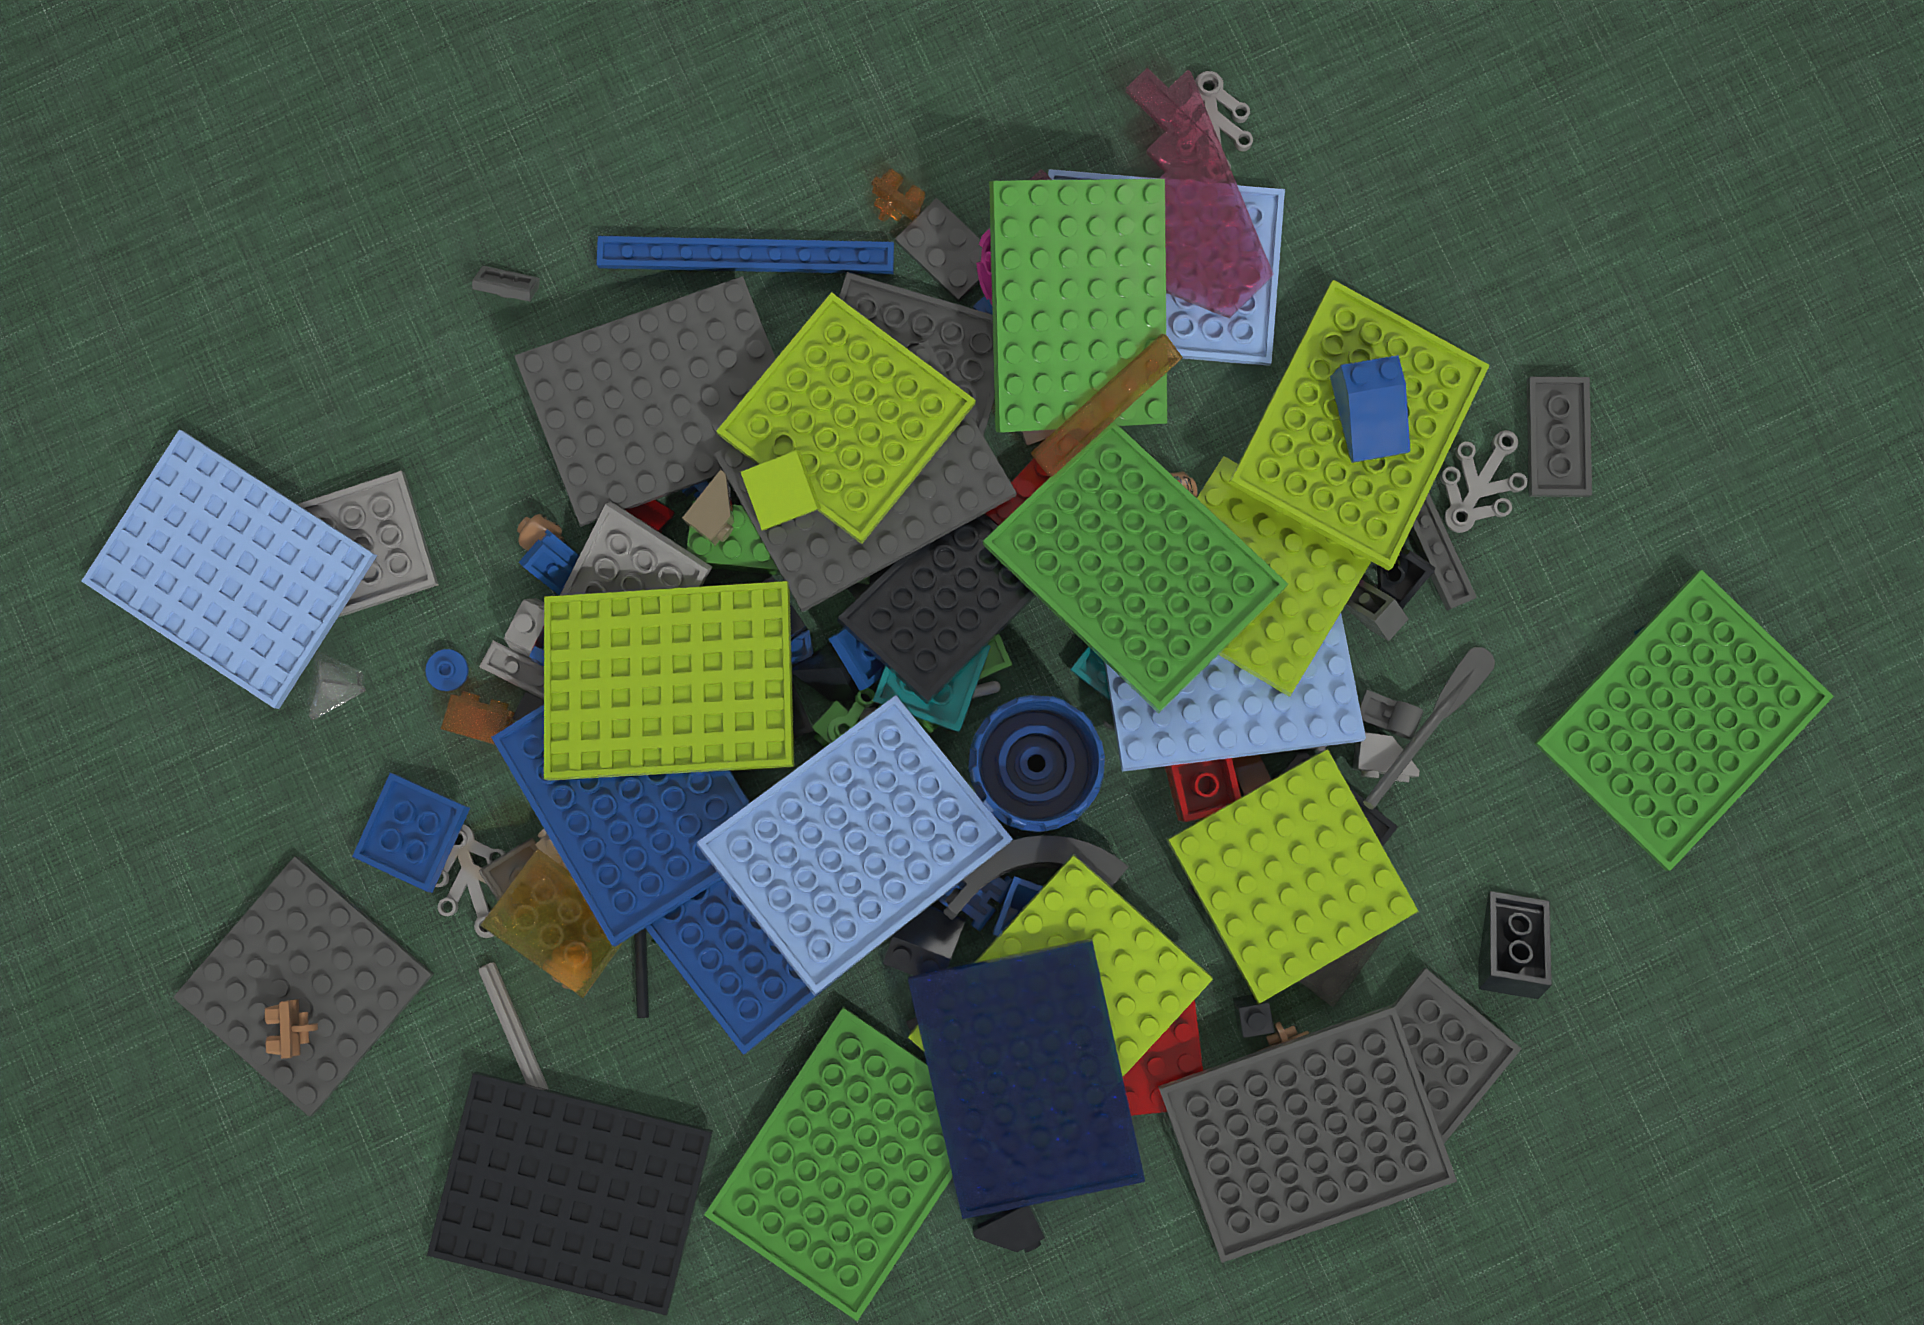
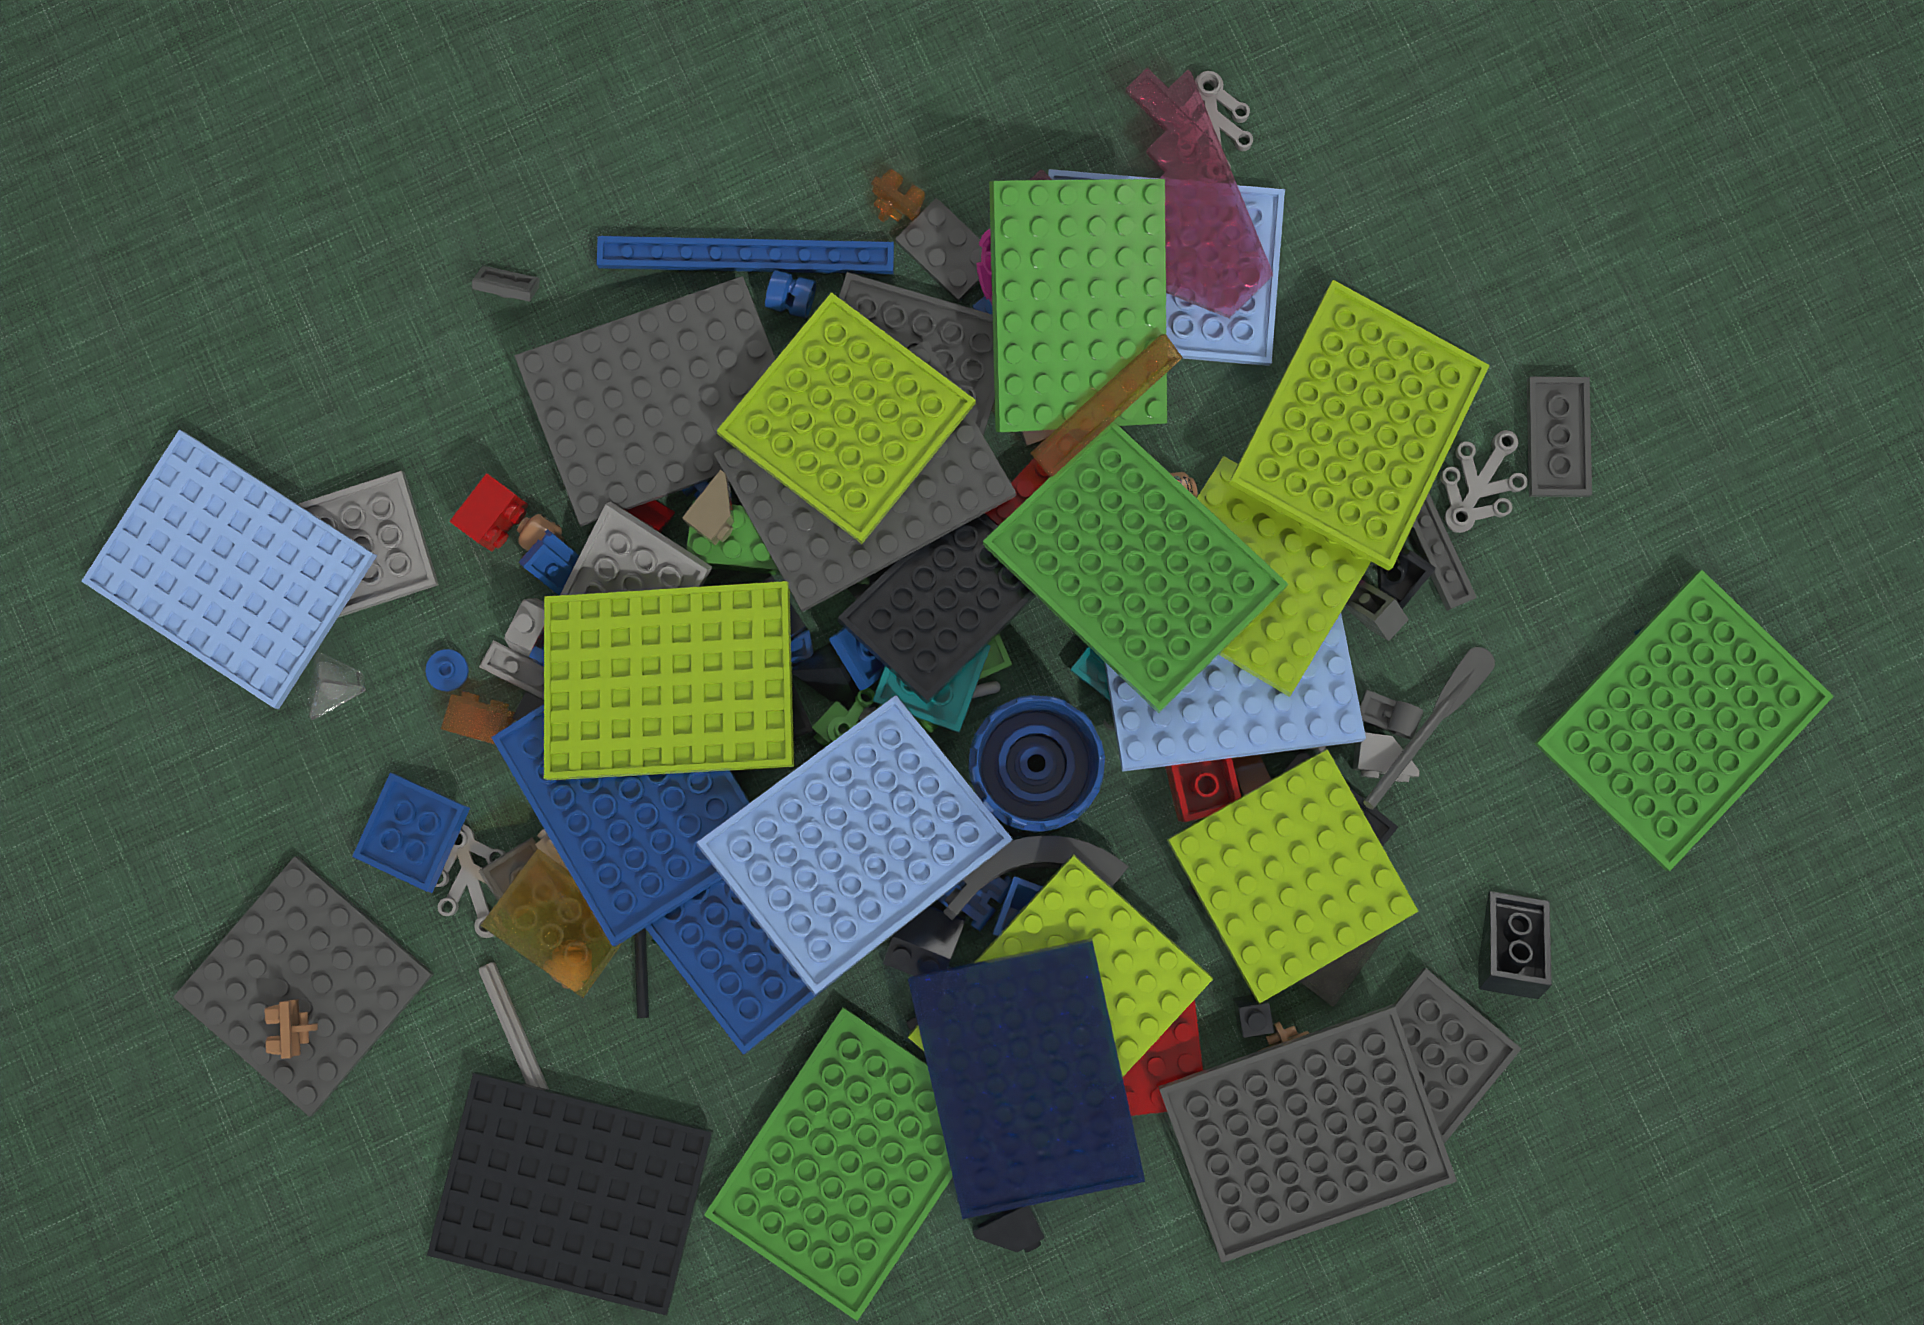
(489, 513): none -> red brick
(780, 291): none -> blue wheel
(780, 490): lime tile -> none
(1372, 408): blue slope -> none

